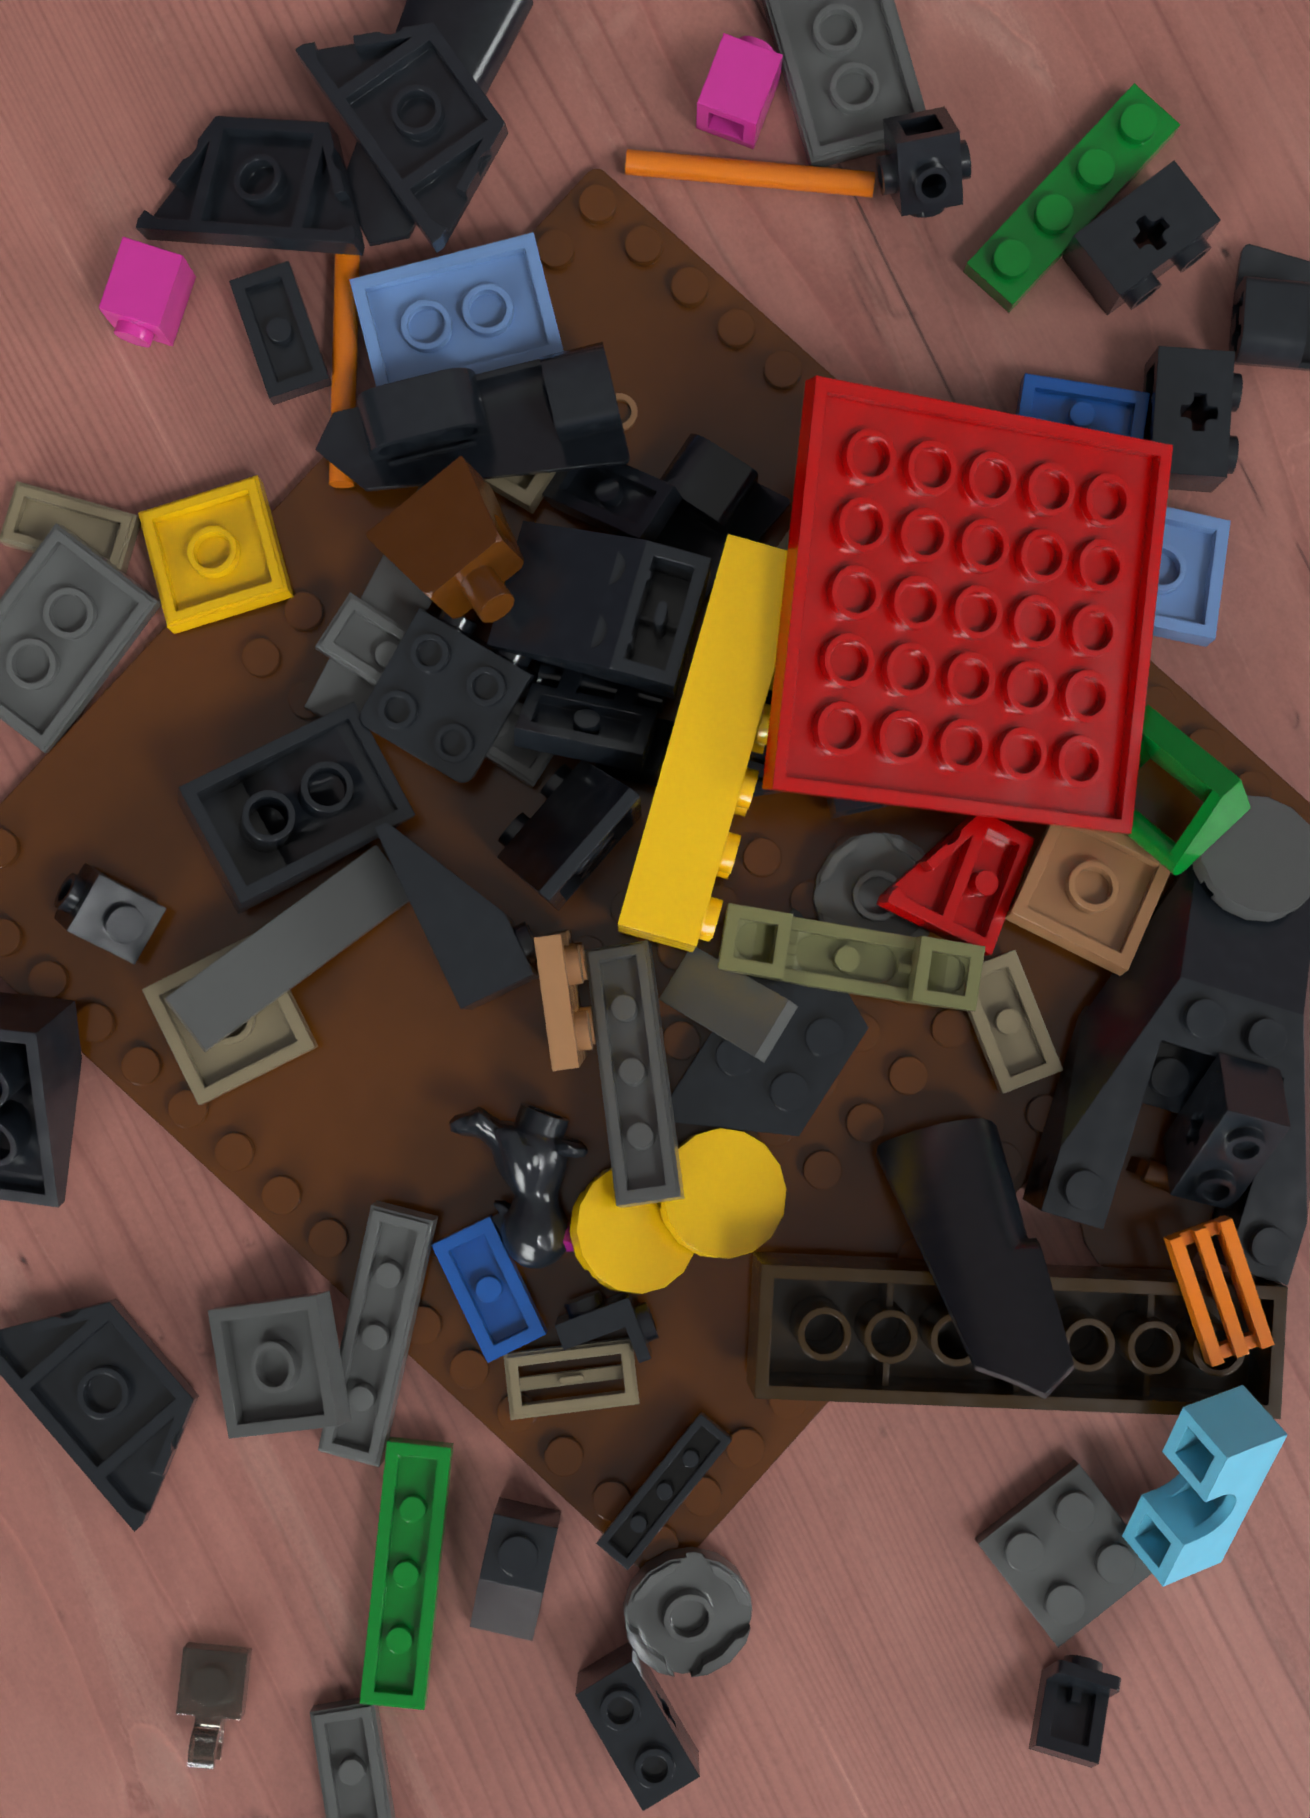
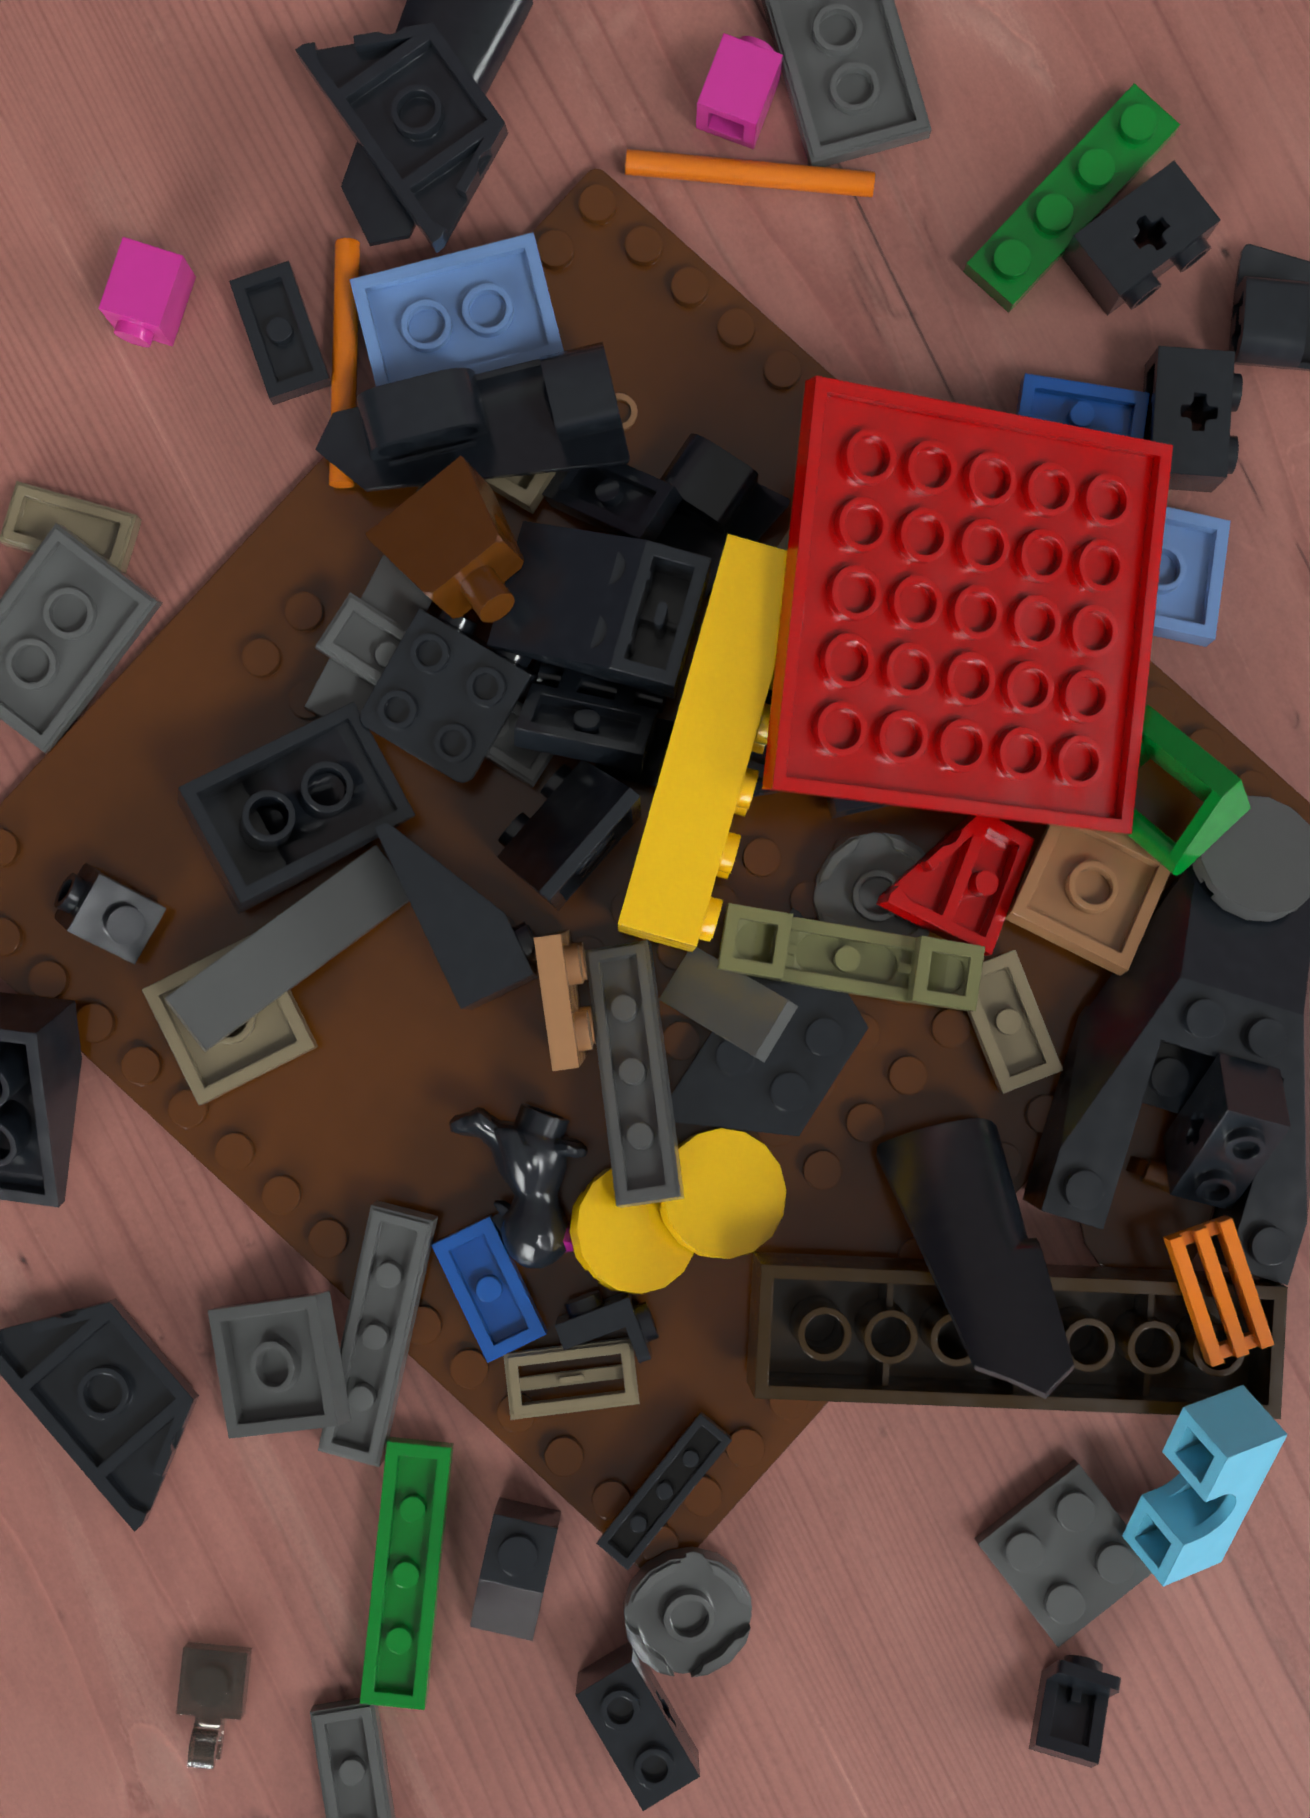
(215, 554): yellow tile -> none
(261, 189): black wing -> none
(923, 162): black brick -> none

